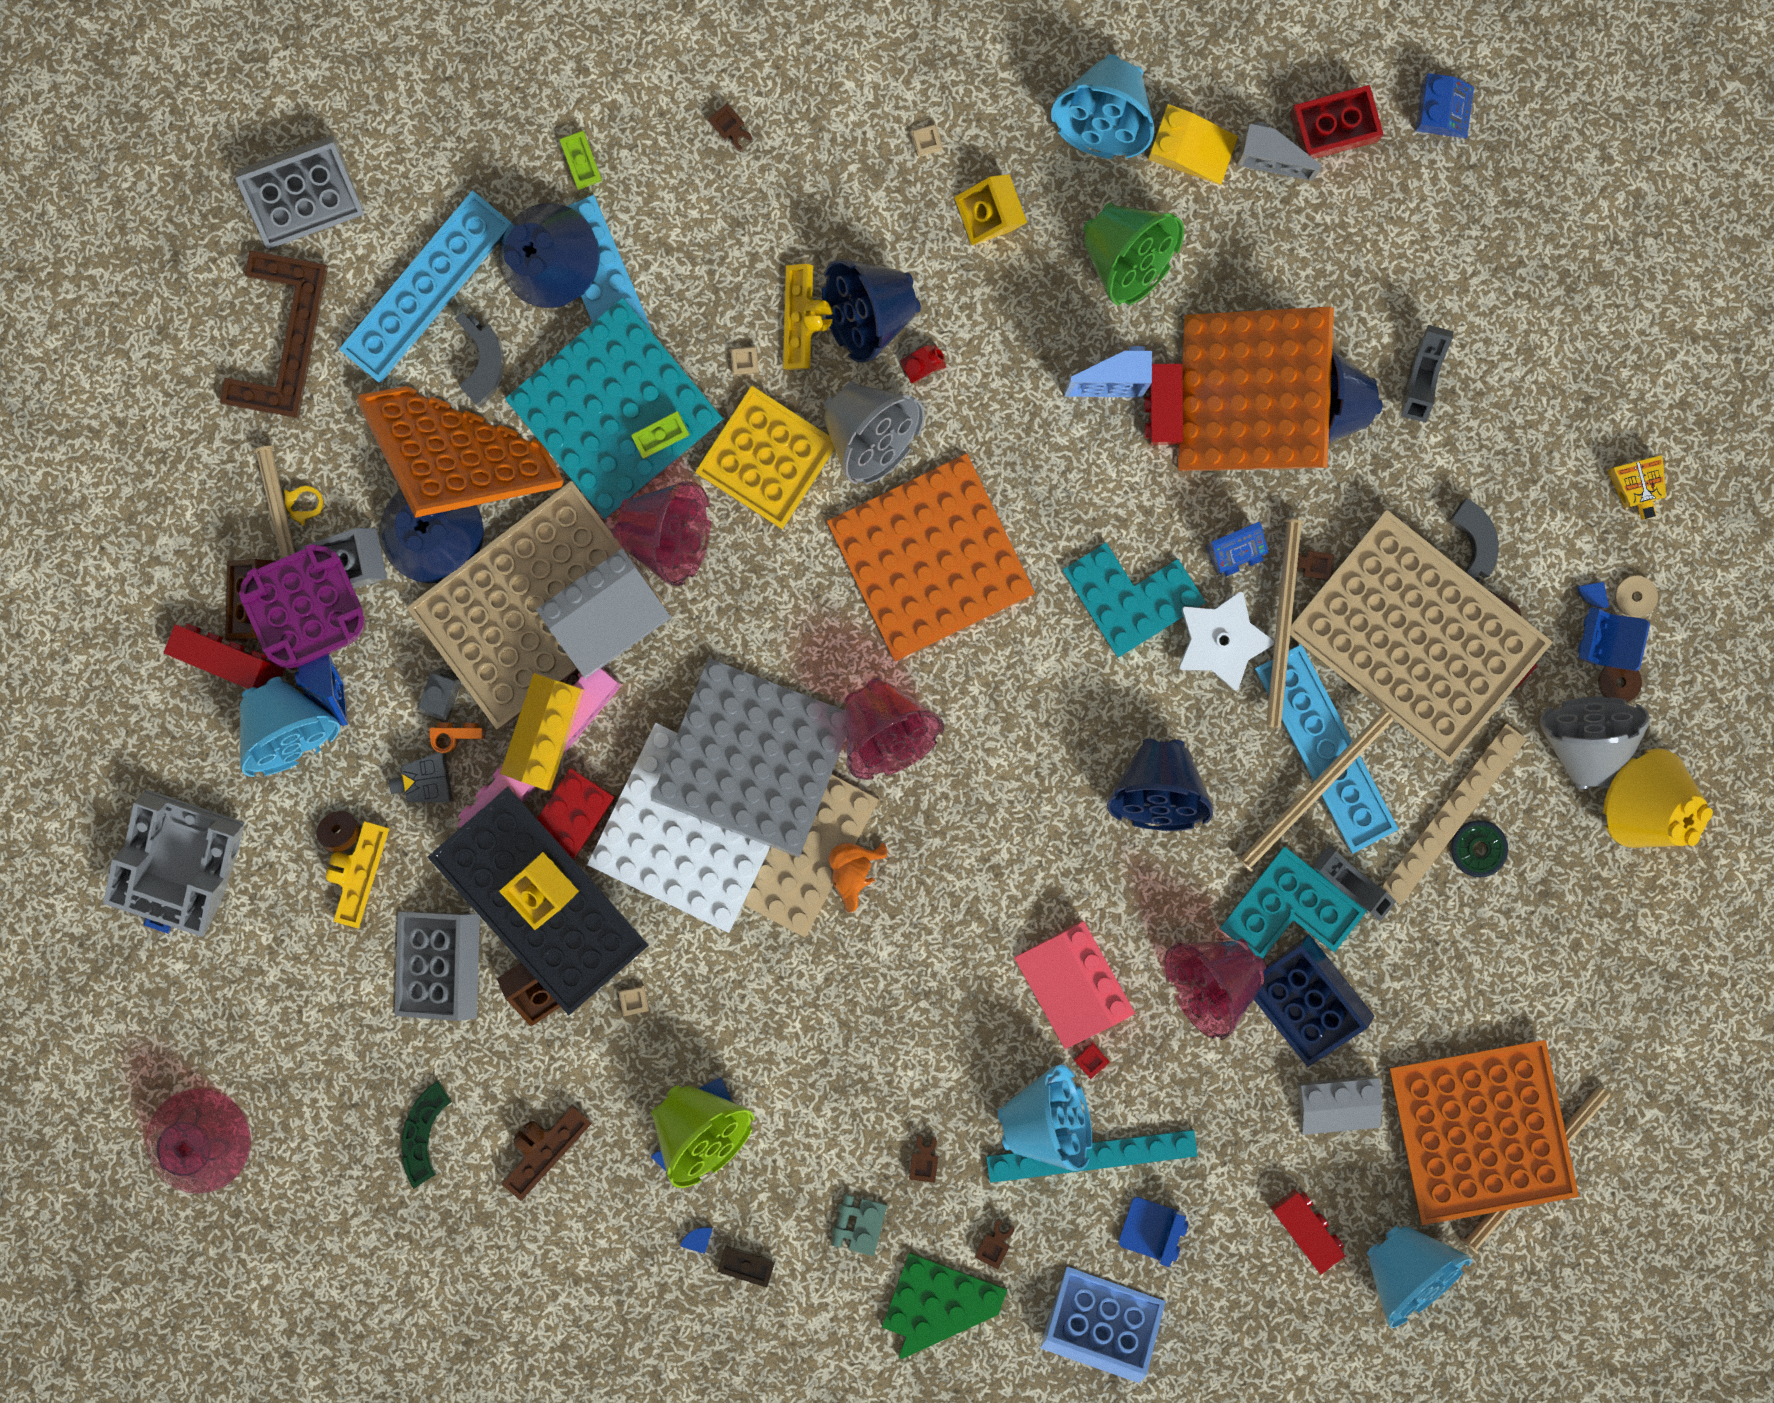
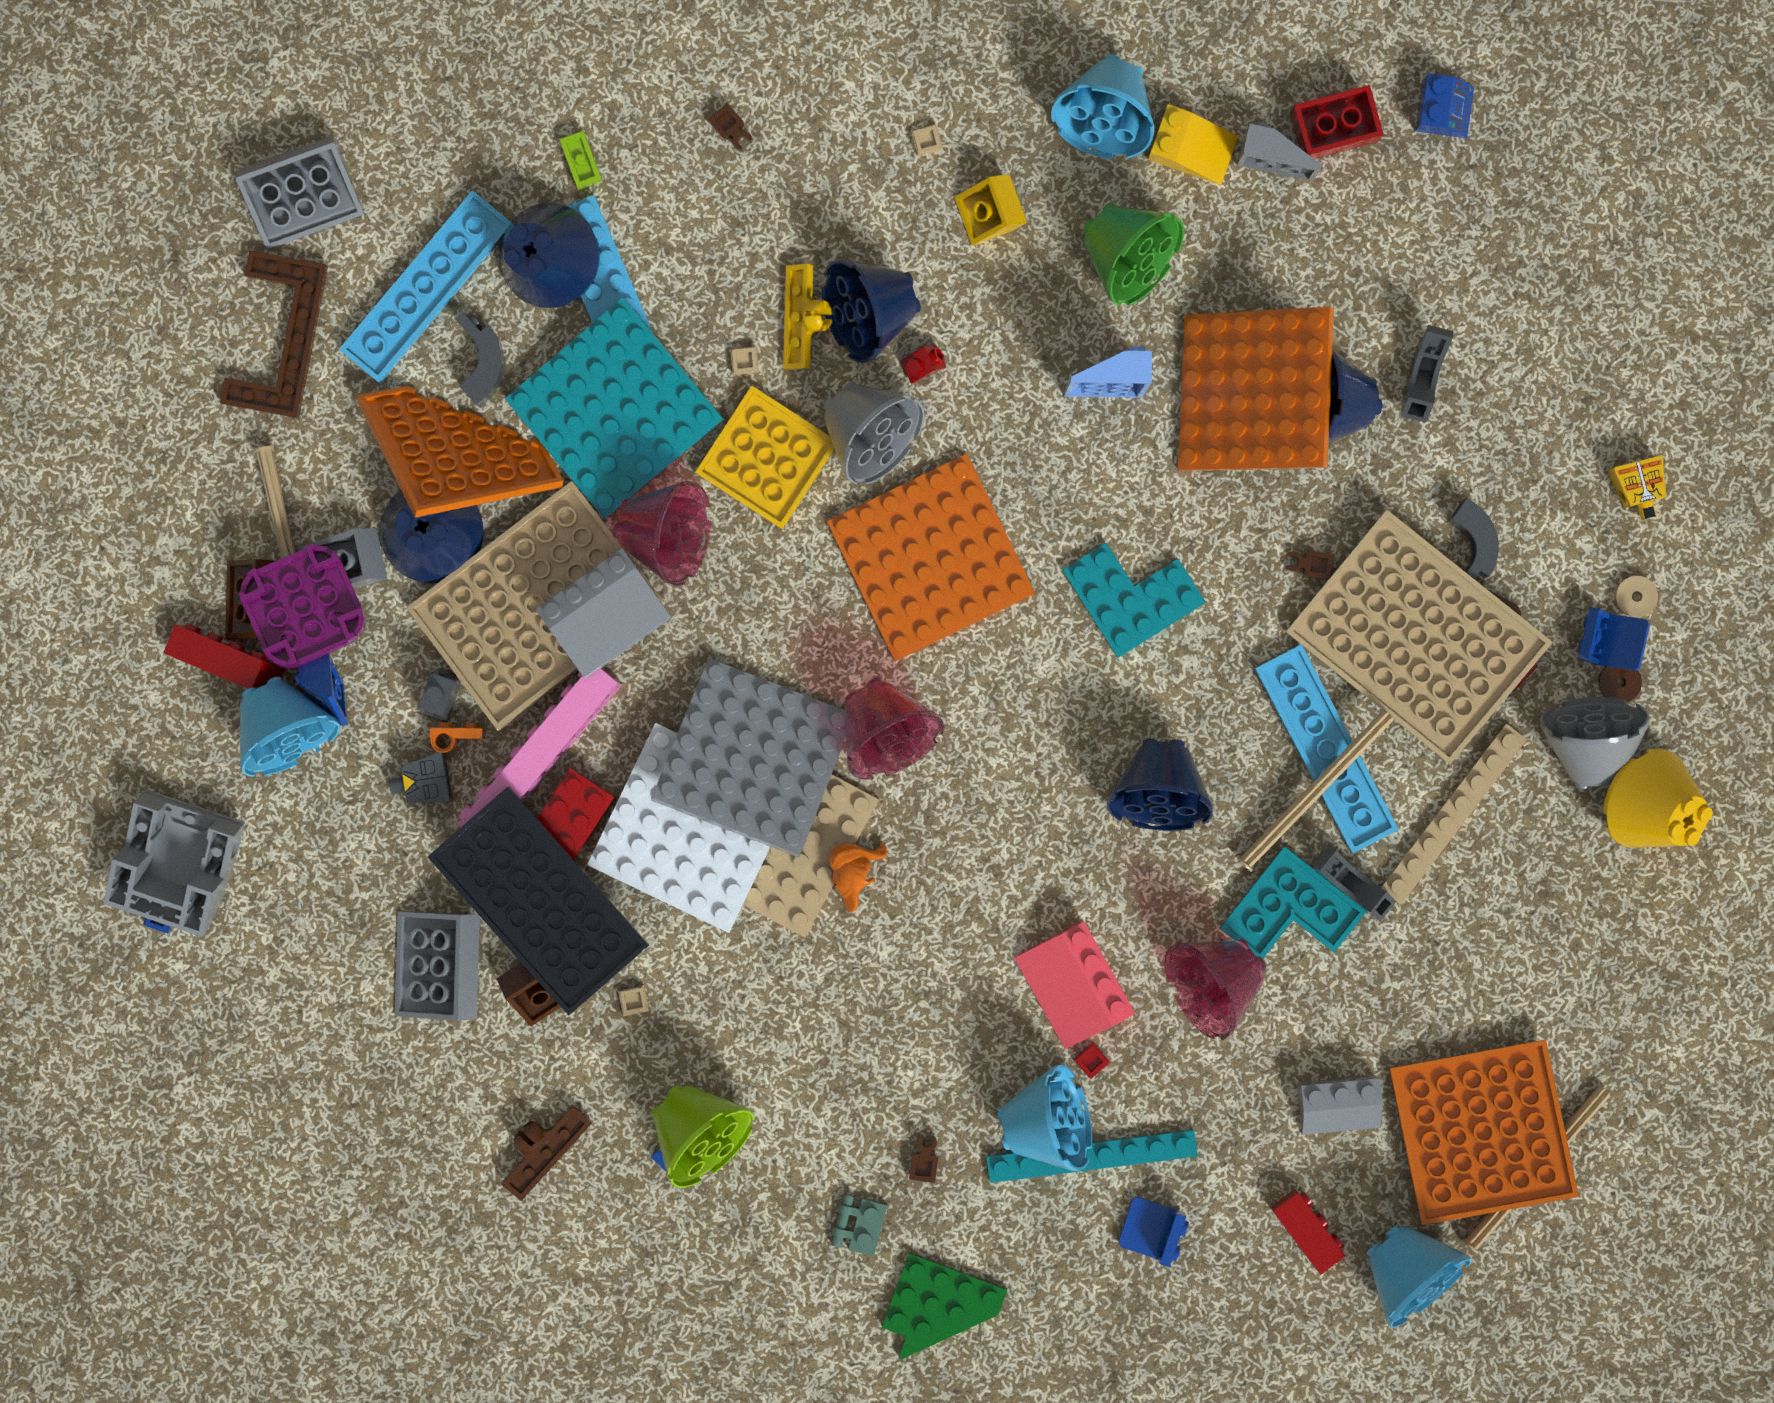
(198, 1141): clear pink cone -> none
(291, 497): yellow piece -> none
(344, 838): reddish brown piece -> none
(357, 873): yellow plate -> none
(417, 1132): dark green tile -> none
(539, 891): yellow slope -> none
(542, 731): yellow slope -> none
(660, 434): lime plate -> none
(697, 1239): blue tile -> none
(717, 1088): blue tile -> none
(746, 1266): dark brown plate -> none
(993, 1248): reddish brown plate -> none
(1103, 1325): light blue slope -> none
(1165, 405): red brick -> none
(1204, 648): white plate -> none
(1238, 548): blue slope -> none
(1284, 620): tan axle -> none
(1311, 1001): dark blue slope -> none
(1495, 853): dark green wheel -> none
(1594, 594): blue tile -> none

